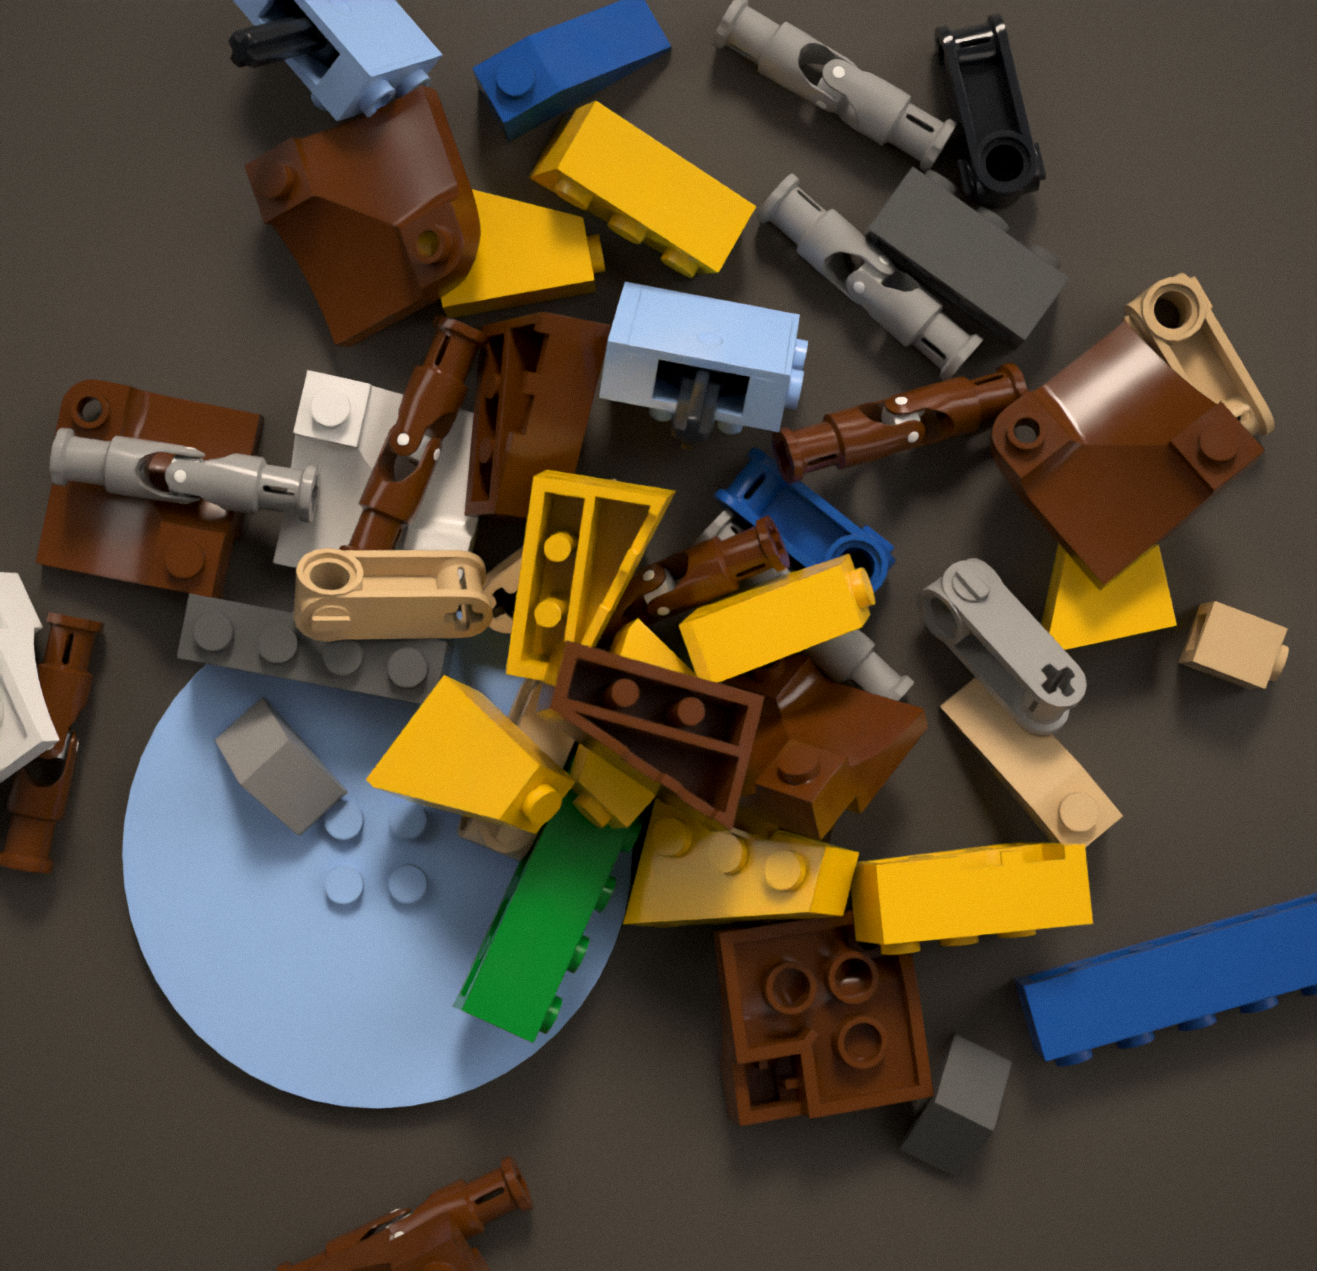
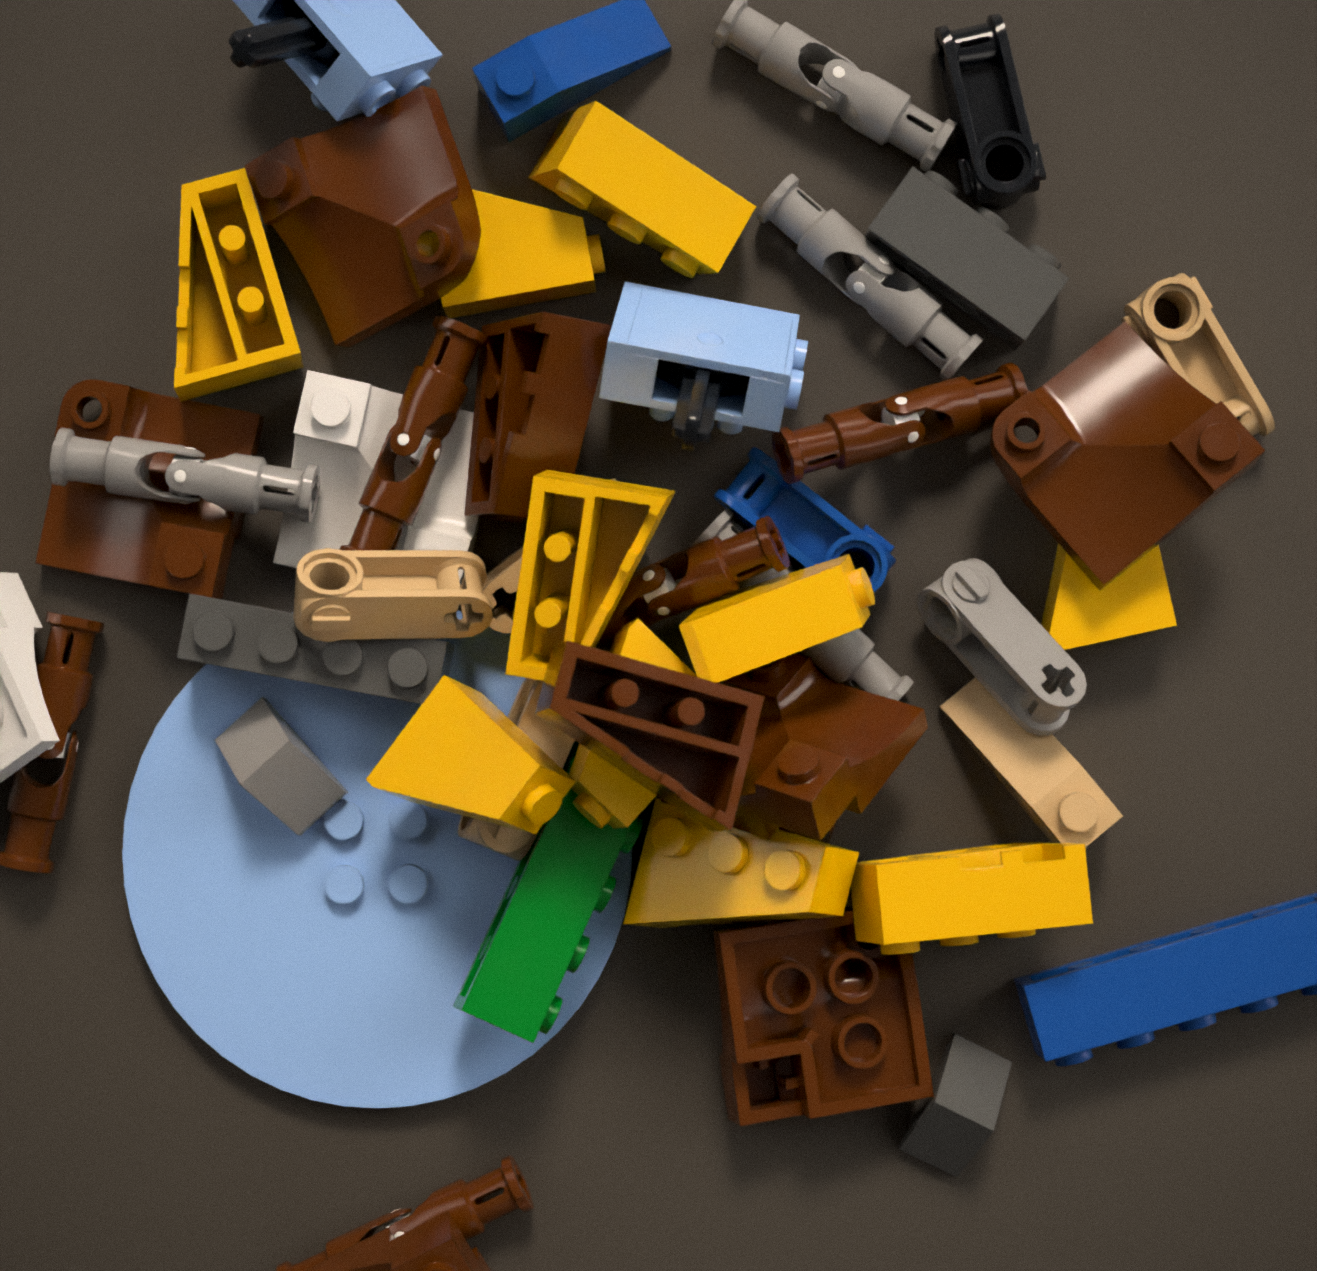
(230, 298): none -> yellow wedge
(1235, 646): tan brick -> none

